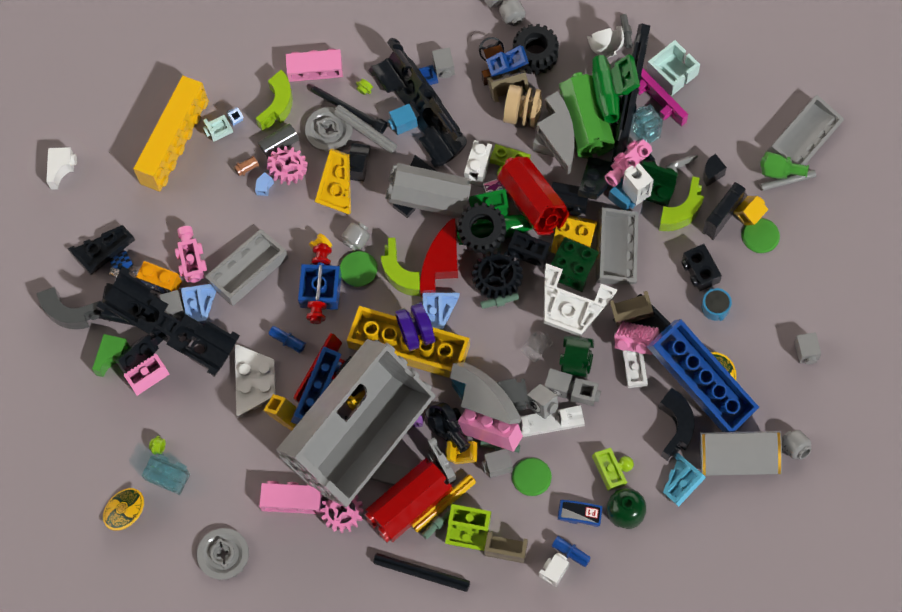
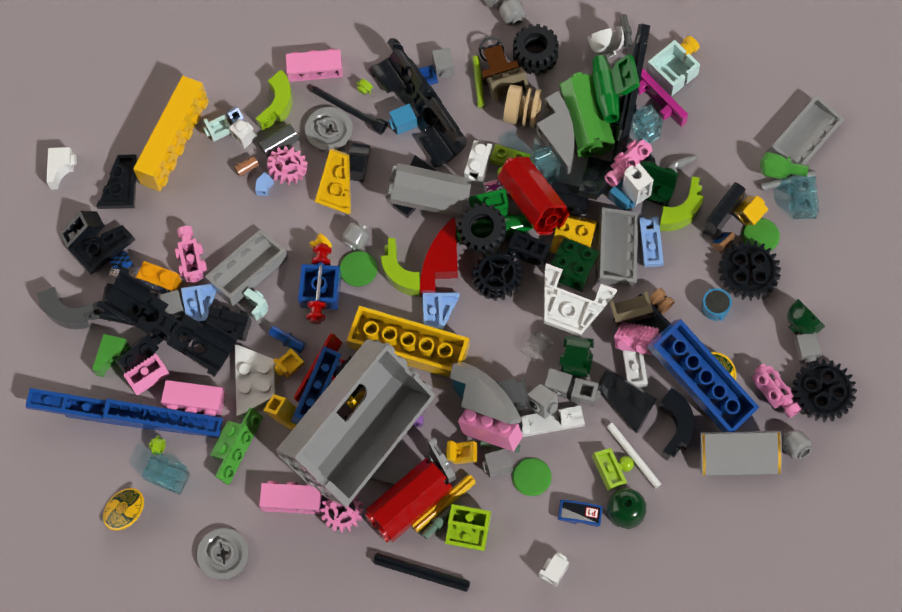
(81, 227): none -> black arch
(121, 186): none -> black wing
(124, 413): none -> blue slope
(193, 398): none -> bright pink brick
(231, 321): none -> black brick
(234, 443): none -> bright green bracket
(242, 133): none -> white brick
(257, 300): none -> light aqua bracket
(288, 364): none -> yellow bracket
(365, 129): light grey axle -> none
(415, 326): dark purple wheel -> none
(446, 424): black pin -> none
(478, 81): none -> lime bar
(499, 301): sand green bar -> none
(505, 548): dark tan panel -> none
(508, 61): blue slope -> none
(547, 163): none -> clear light blue brick
(571, 551): blue axle -> none
(627, 398): none -> black wing
(633, 454): none -> white bar
(651, 242): none -> light blue plate
(661, 301): none -> medium nougat wheel
(682, 480): medium azure wing -> none
(690, 45): none -> yellow wheel
(705, 266): black brick -> none
(713, 170): black brick -> none
(723, 241): none -> medium nougat slope
(767, 270): none -> black gear
(774, 390): none -> bright pink brick
(803, 320): none -> dark green cylinder
(806, 197): none -> clear light blue brick
(814, 376): none -> black gear

